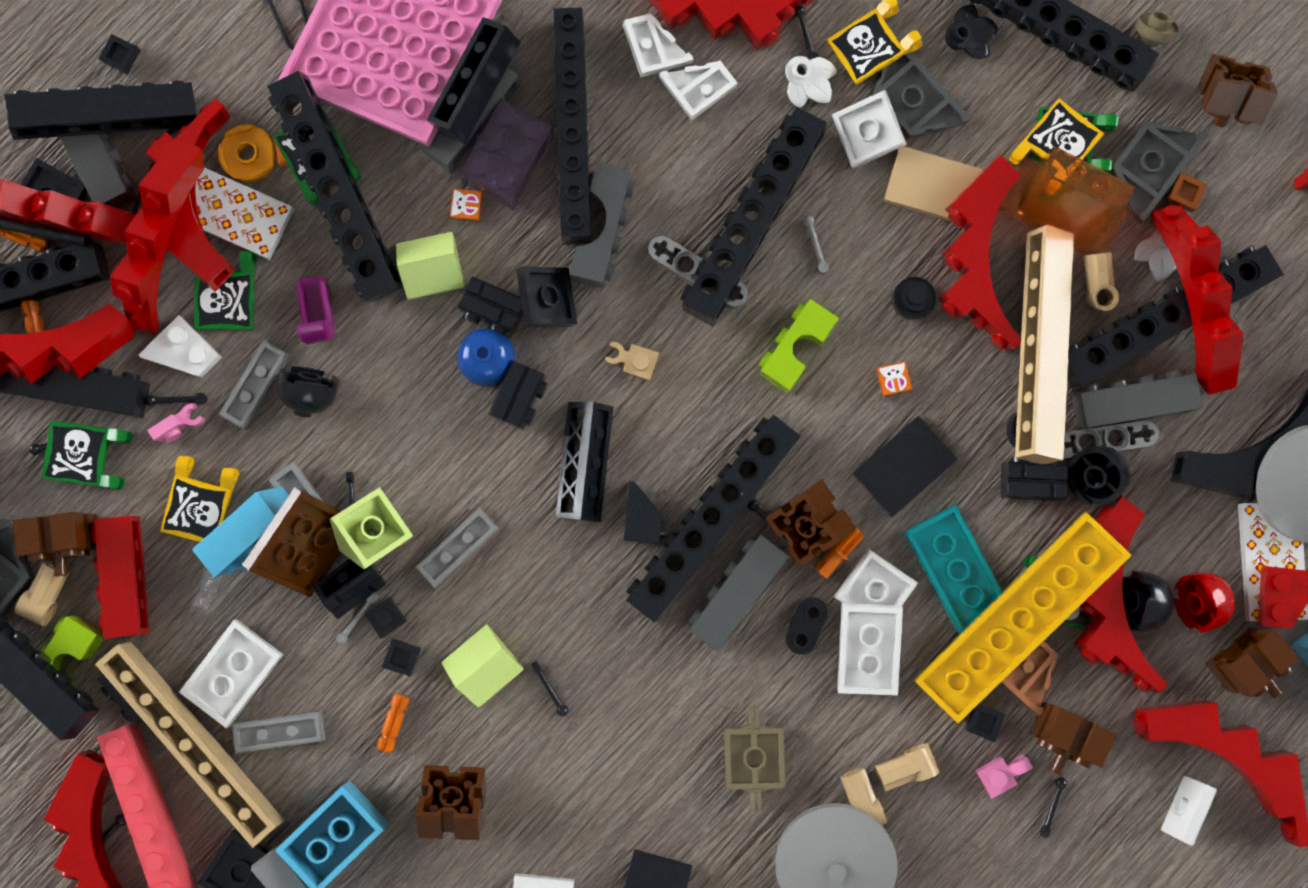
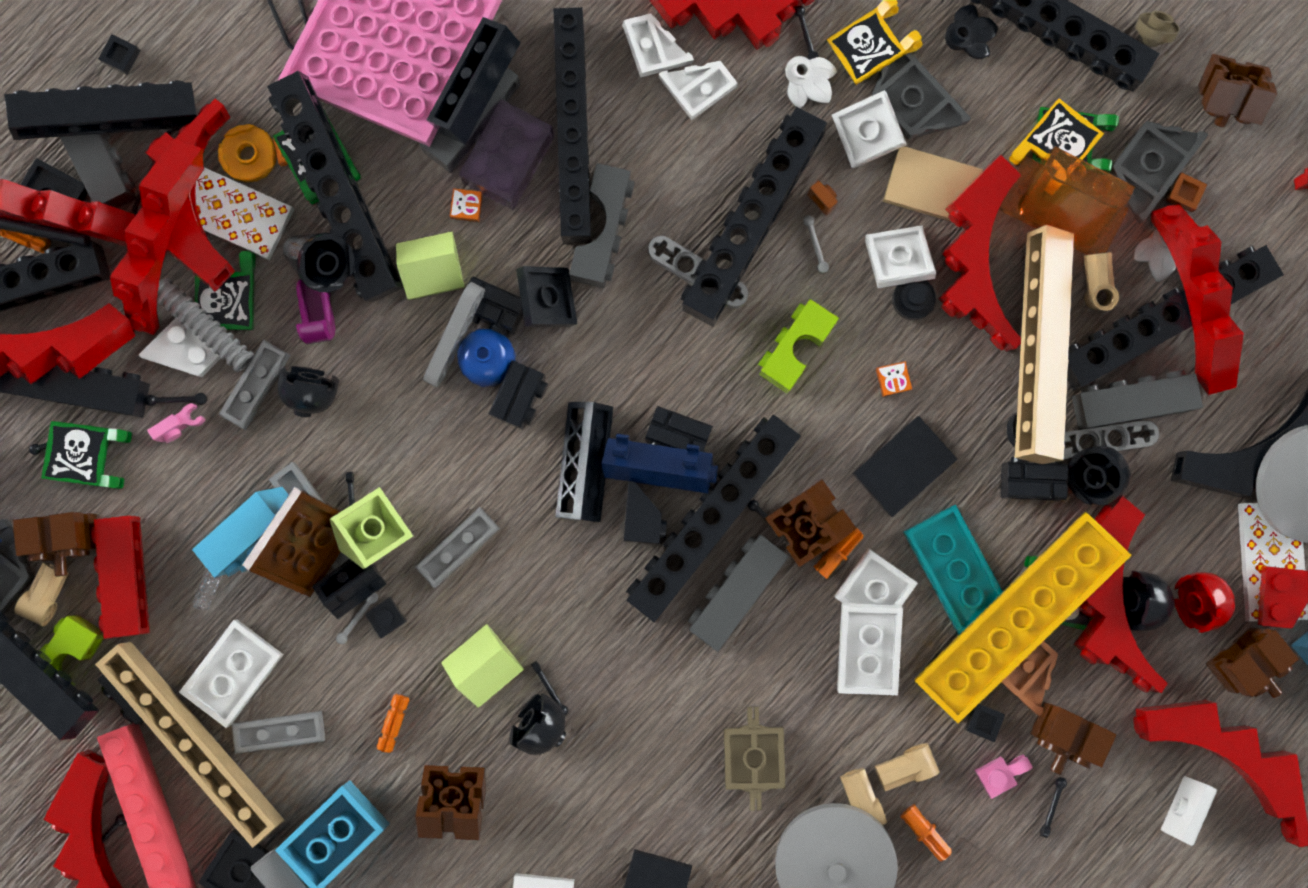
(32, 321): orange axle -> none
(194, 505): flag -> none
(203, 325): none -> light grey piece
(320, 260): none -> black cone
(401, 657): black plate -> none
(454, 334): none -> light grey beam
(541, 726): none -> black cylinder
(638, 360): tan plate -> none
(659, 465): none -> dark blue brick
(676, 430): none -> black brick
(805, 625): black plate -> none
(823, 197): none -> dark orange plate
(900, 256): none -> white plate
(926, 832): none -> orange axle

